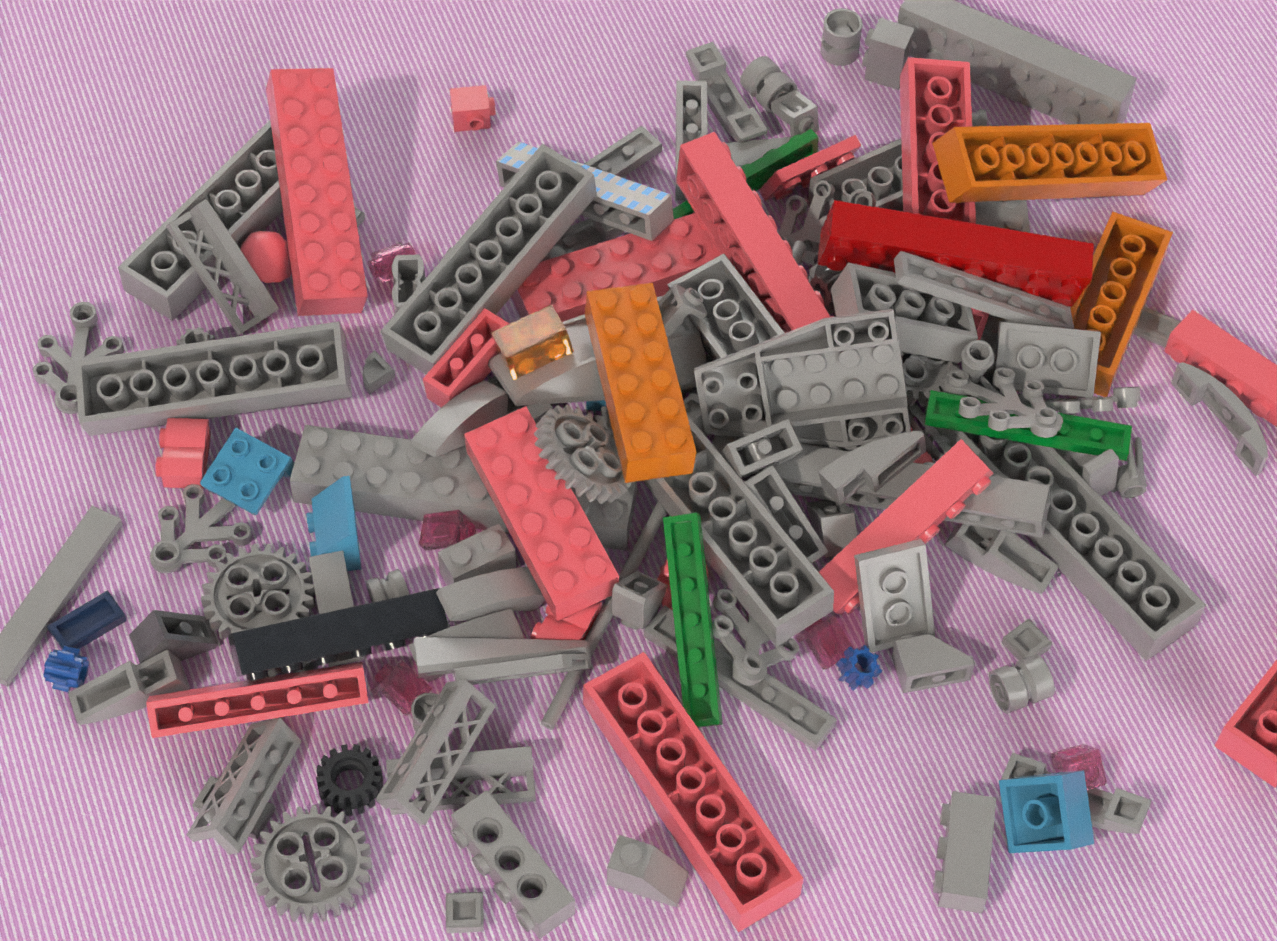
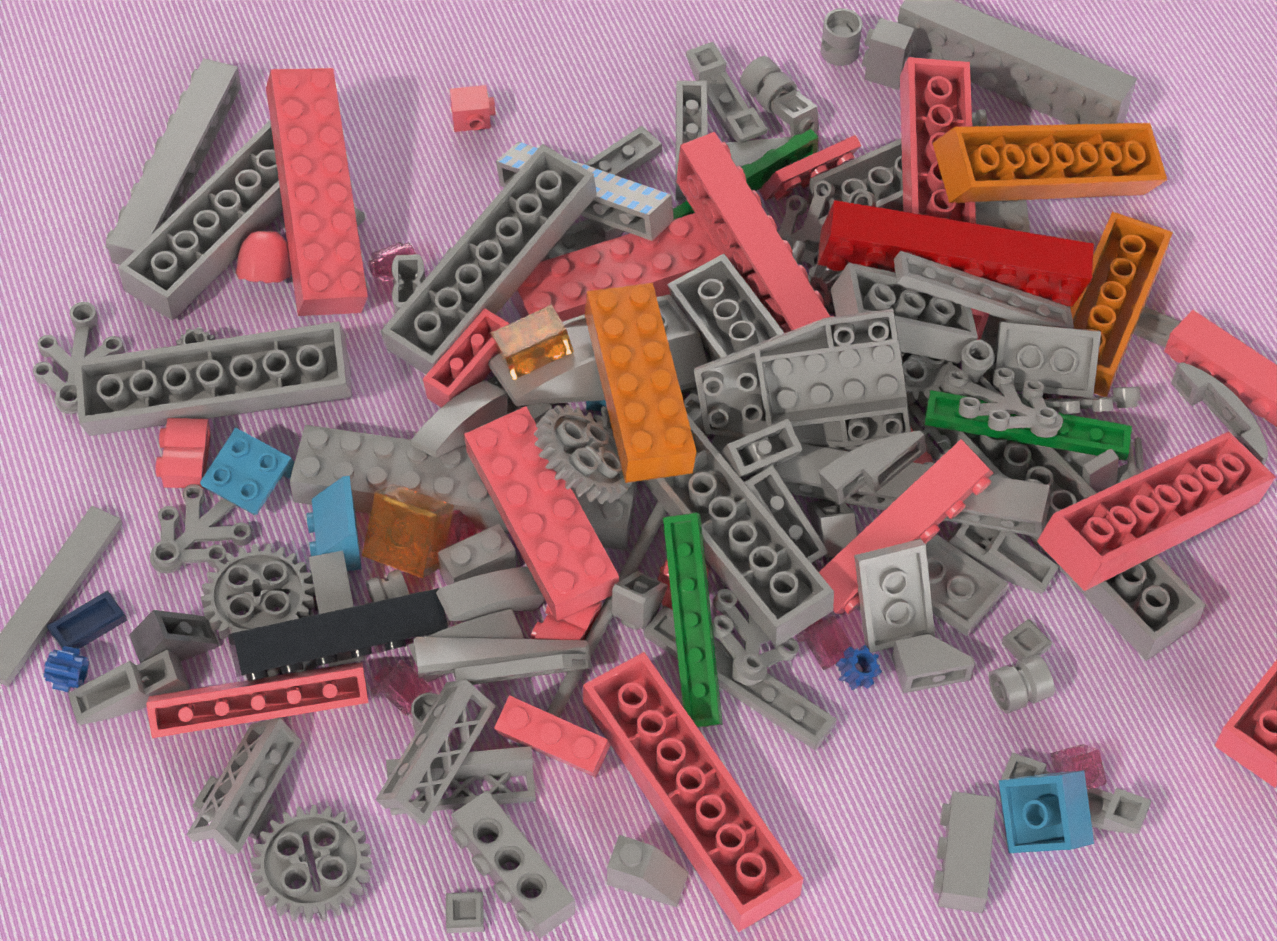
(176, 157): none -> light grey brick
(232, 261): light grey fence -> none
(344, 761): black tyre -> none
(376, 372): light grey tile -> none
(407, 530): none -> clear orange brick
(552, 736): none -> coral brick
(678, 304): light grey bracket -> none
(960, 586): none -> light grey plate
(1155, 510): none -> coral brick

